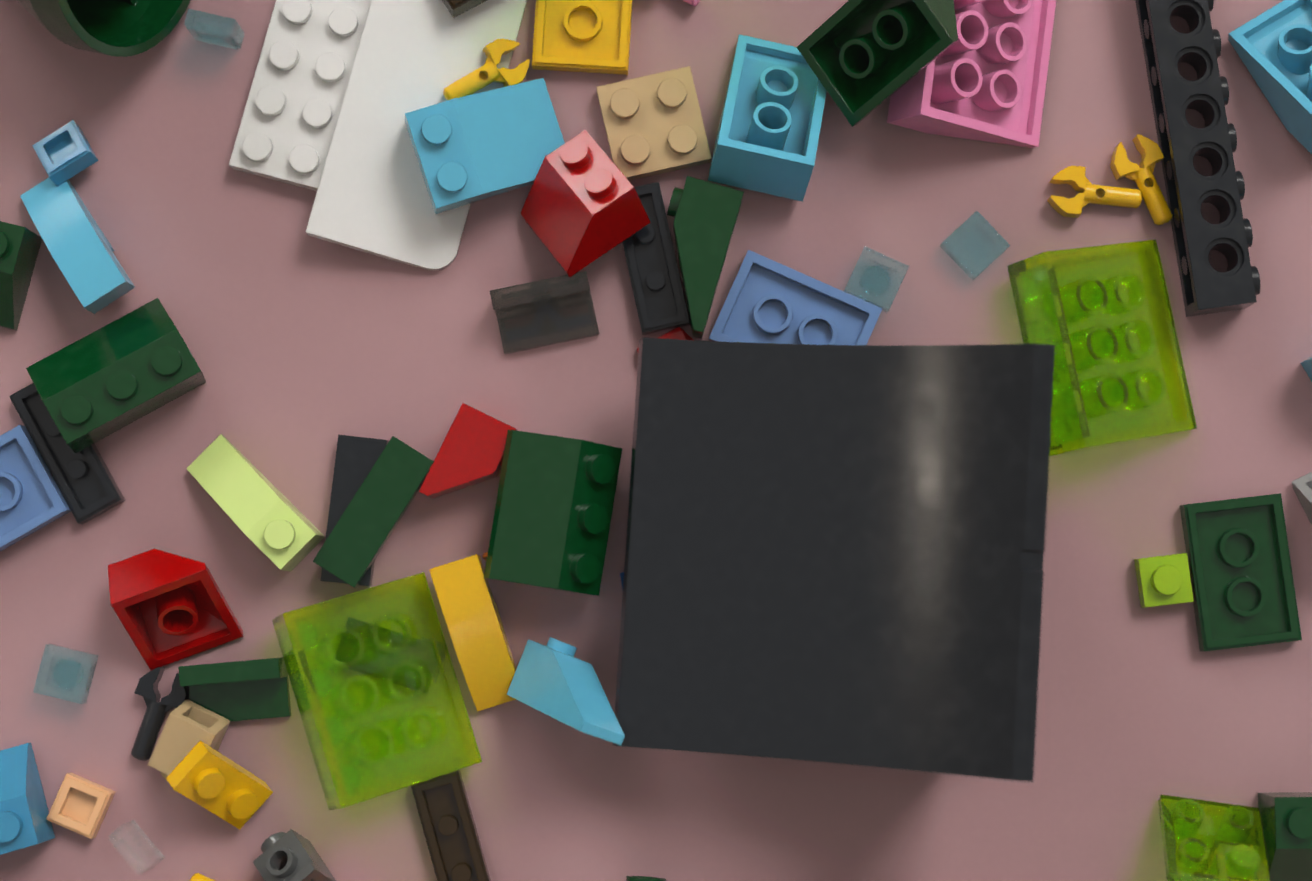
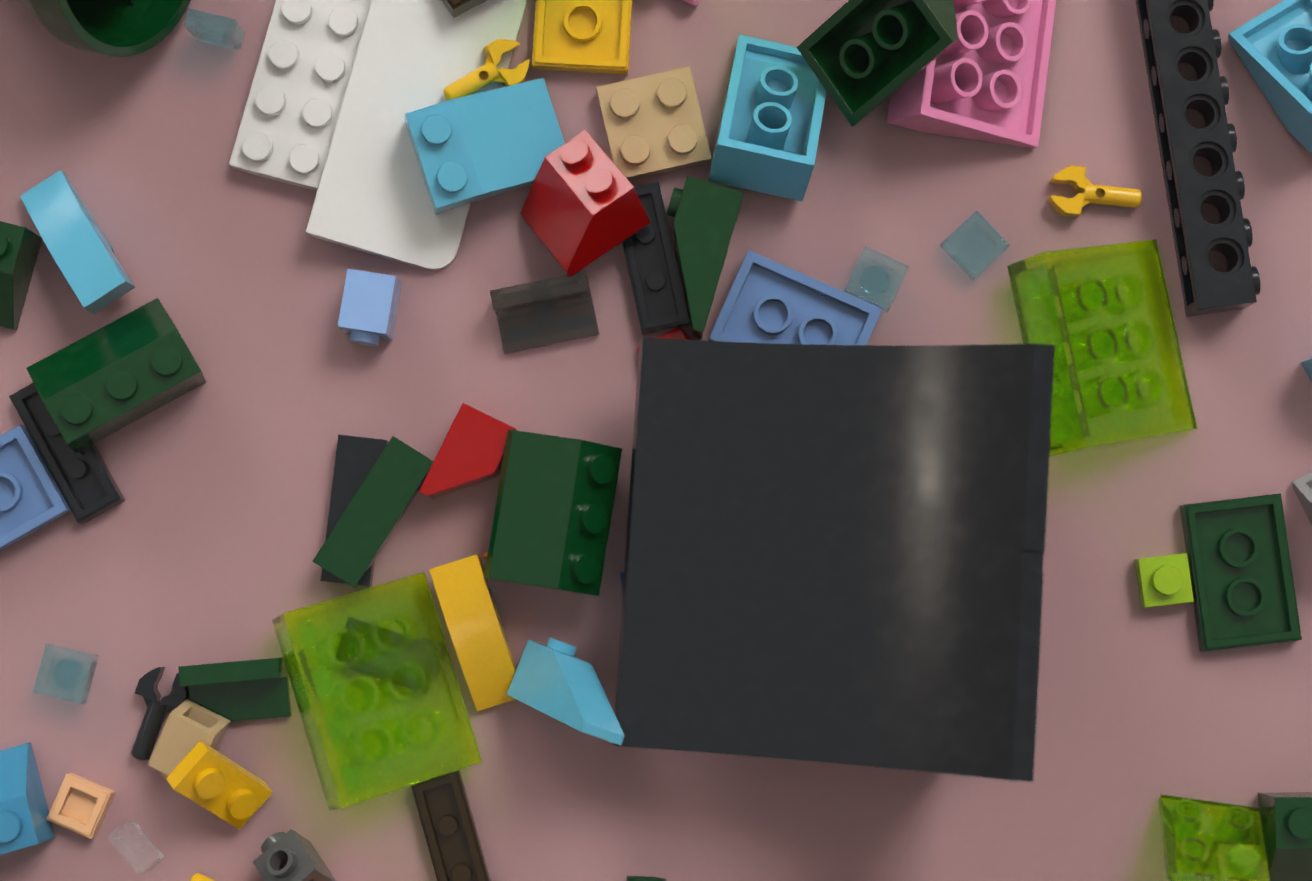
(65, 153): dark azure tile -> none
(170, 606): red slope -> none
(255, 504): yellowish green slope -> none
(369, 306): none -> light blue brick
(1143, 175): yellow bar -> none

